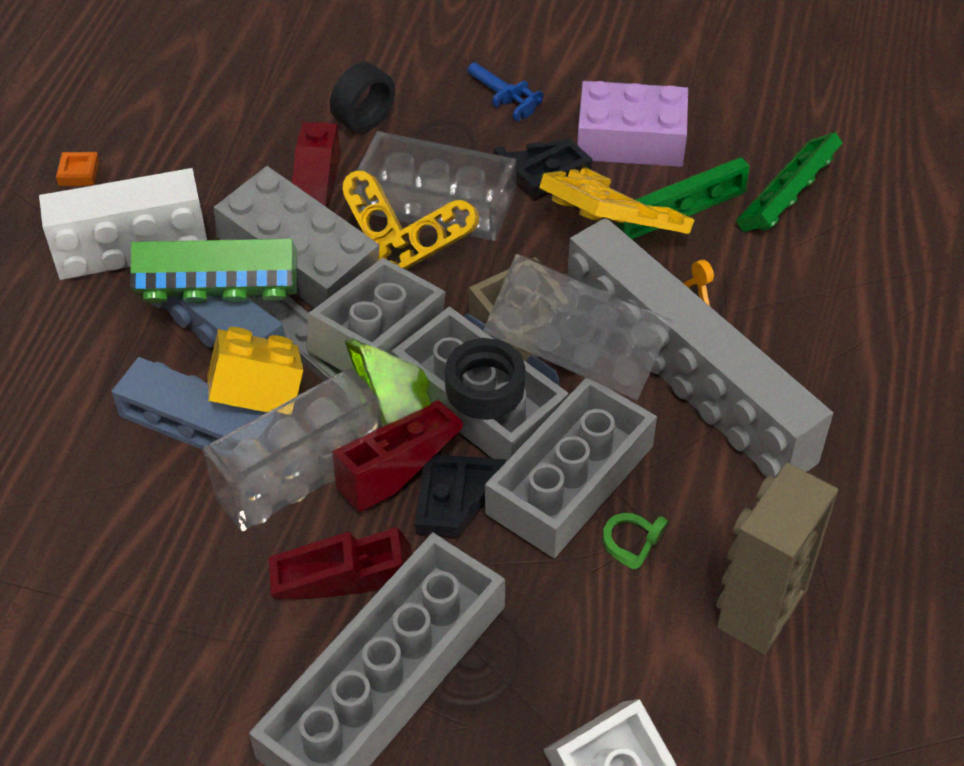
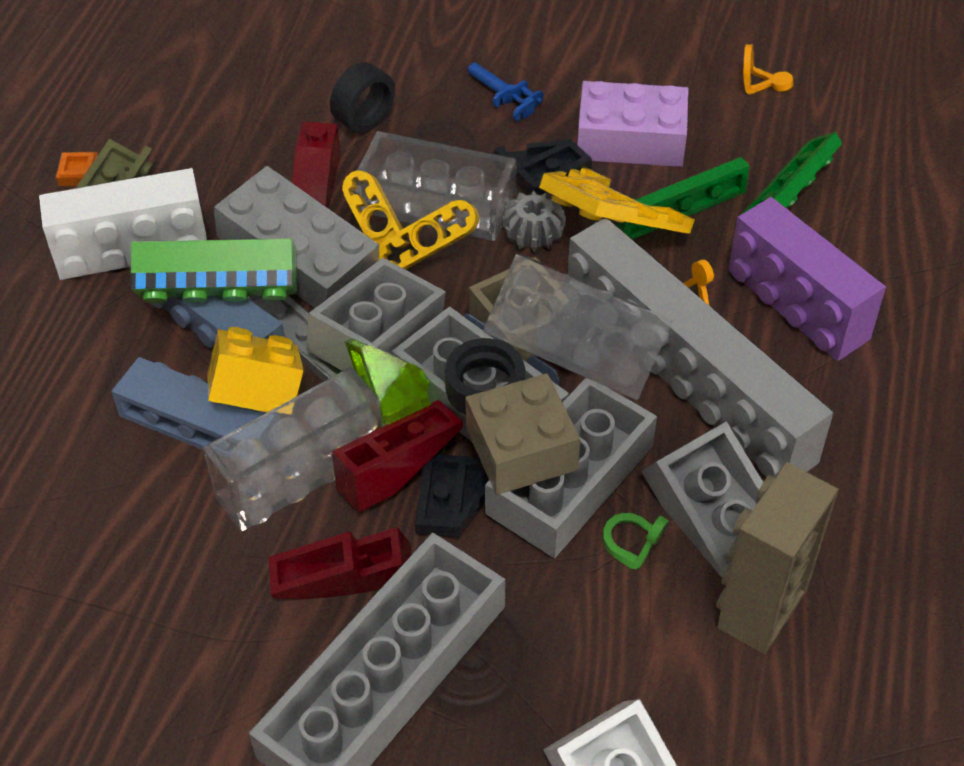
(116, 164): none -> olive bracket
(522, 433): none -> dark tan brick
(533, 221): none -> light grey gear
(706, 491): none -> light grey slope
(779, 81): none -> light orange piece
(805, 278): none -> medium lavender brick

